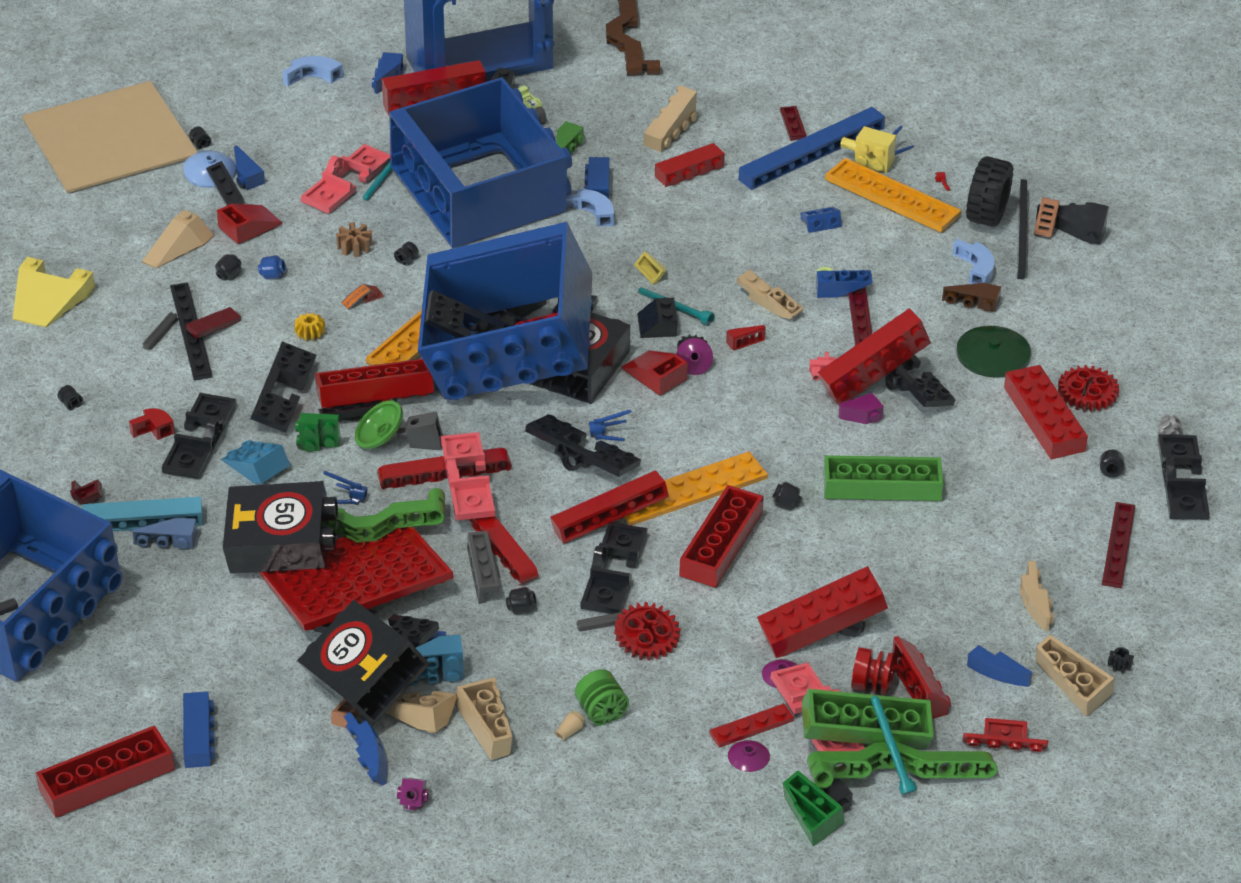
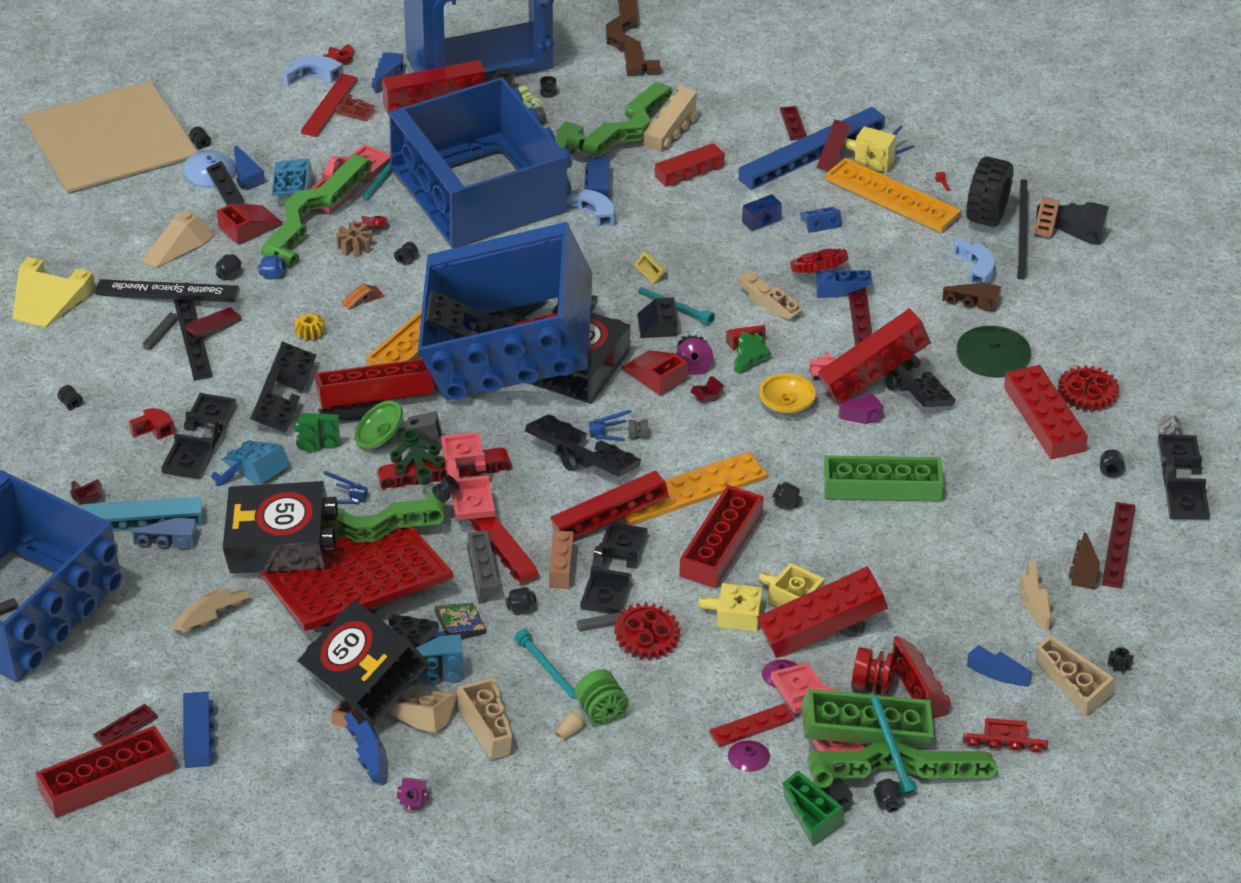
(126, 725): none -> dark red tile
(167, 290): none -> black tile
(205, 608): none -> tan slope
(227, 475): none -> blue bar
(292, 176): none -> dark azure slope
(303, 201): none -> bright green beam
(328, 105): none -> red tile
(343, 56): none -> red plate
(355, 108): none -> clear red slope
(377, 222): none -> red plate
(411, 439): none -> dark green plant
(444, 489): none -> black wheel
(460, 619): none -> tile
(524, 639): none -> teal piece
(548, 86): none -> black wheel
(561, 560): none -> nougat arch
(633, 130): none -> bright green beam
(633, 429): none -> dark grey wheel
(708, 392): none -> dark red bracket
(736, 606): none -> light yellow brick
(750, 351): none -> green rock
(761, 212): none -> clear blue brick
(787, 393): none -> yellow dish
(790, 584): none -> light yellow brick
(810, 262): none -> red gear
(834, 145): none -> dark red tile
(888, 795): none -> black head
(1086, 565): none -> reddish brown slope

